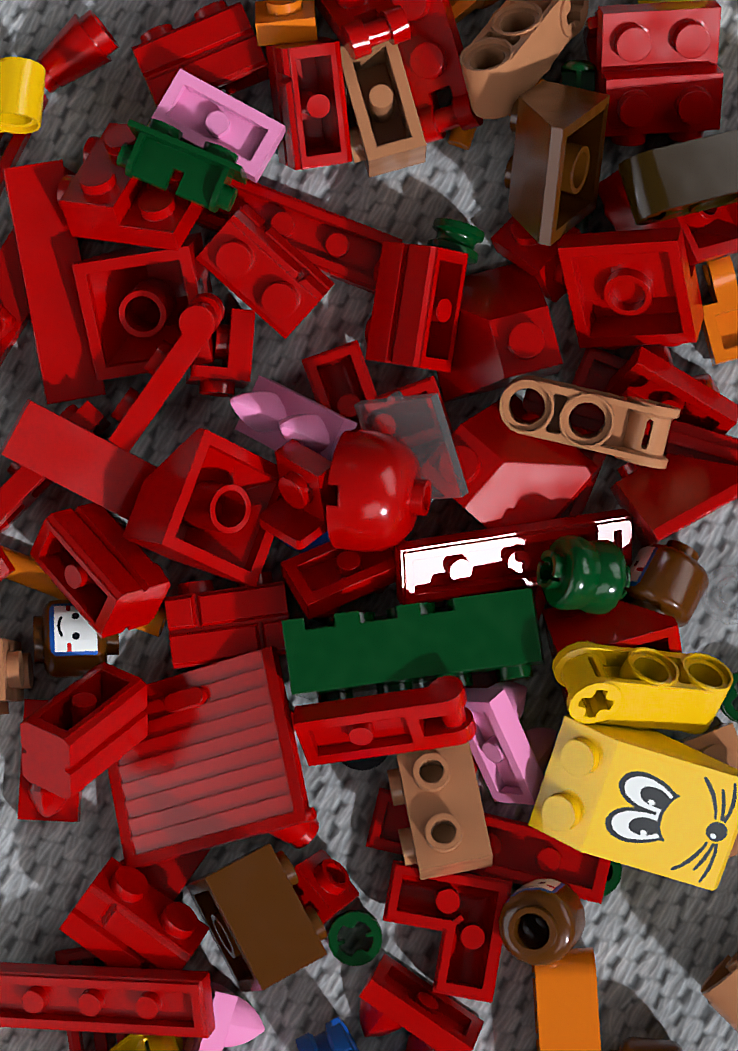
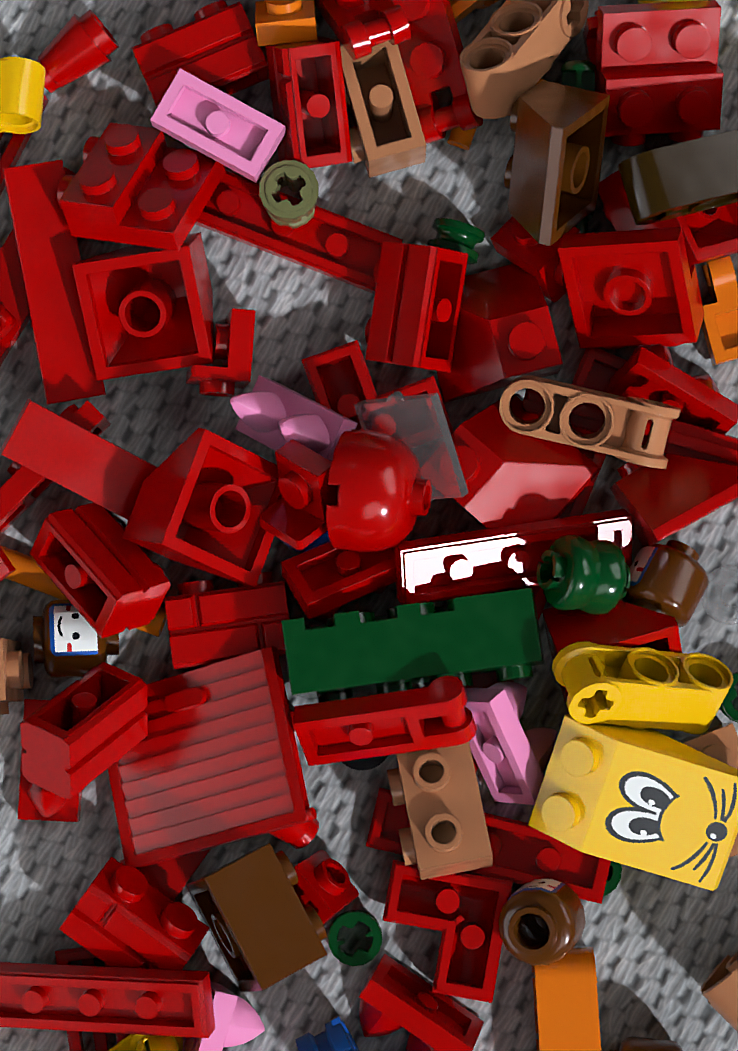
(162, 152): dark green hinge -> none
(167, 368): red plate -> none
(265, 271): red brick -> none
(296, 177): none -> olive bush

